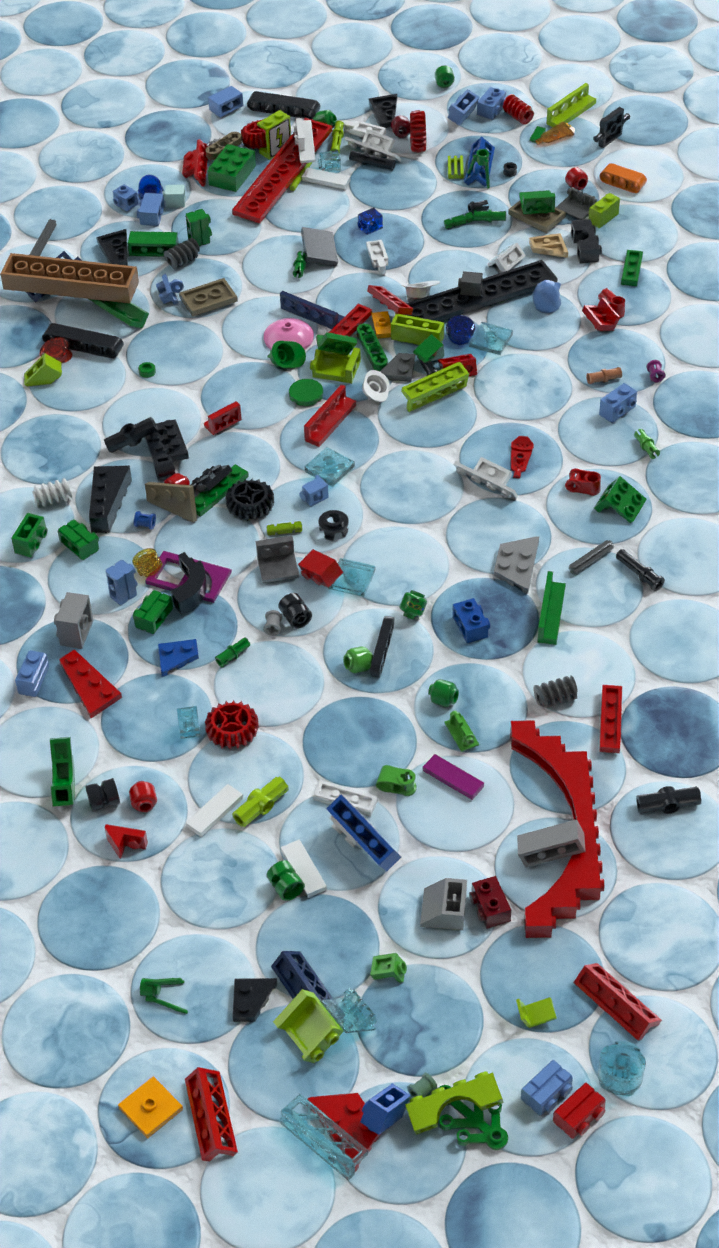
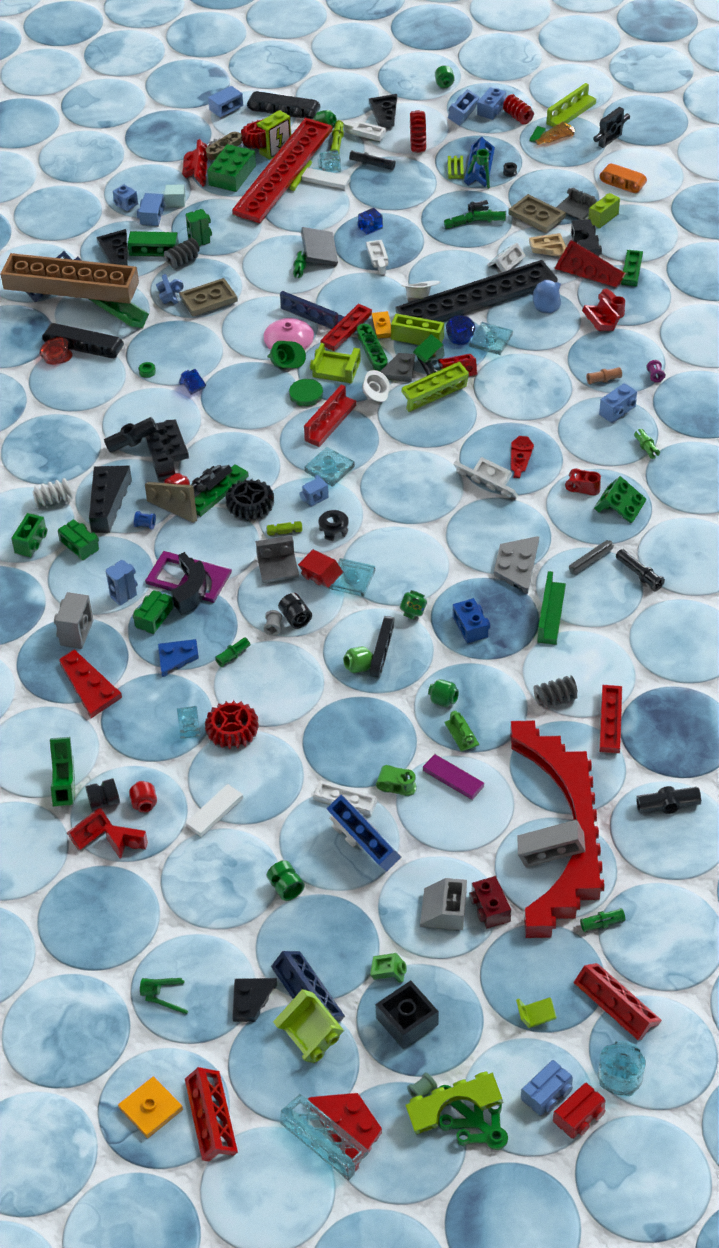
(32, 673): medium blue brick -> none
(43, 238): dark grey axle -> none
(43, 371): lime slope -> none
(88, 829): none -> red plate
(148, 563): clear yellow wheel -> none
(149, 184): clear blue piece -> none
(192, 381): none -> clear blue bracket
(223, 418): red bracket -> none
(260, 801): lime piece -> none
(304, 140): white bracket -> none
(304, 867): white tile -> none
(336, 343): green bracket -> none
(351, 1012): clear light blue hinge -> none
(376, 143): white bracket -> none
(384, 1109): blue brick -> none
(390, 300): red plate -> none
(400, 126): dark red head -> none
(407, 1014): none -> black brick
(471, 283): dark grey brick -> none
(537, 202): green bracket -> none
(576, 178): red head -> none
(586, 264): none -> red wing
(589, 922): none -> green pin

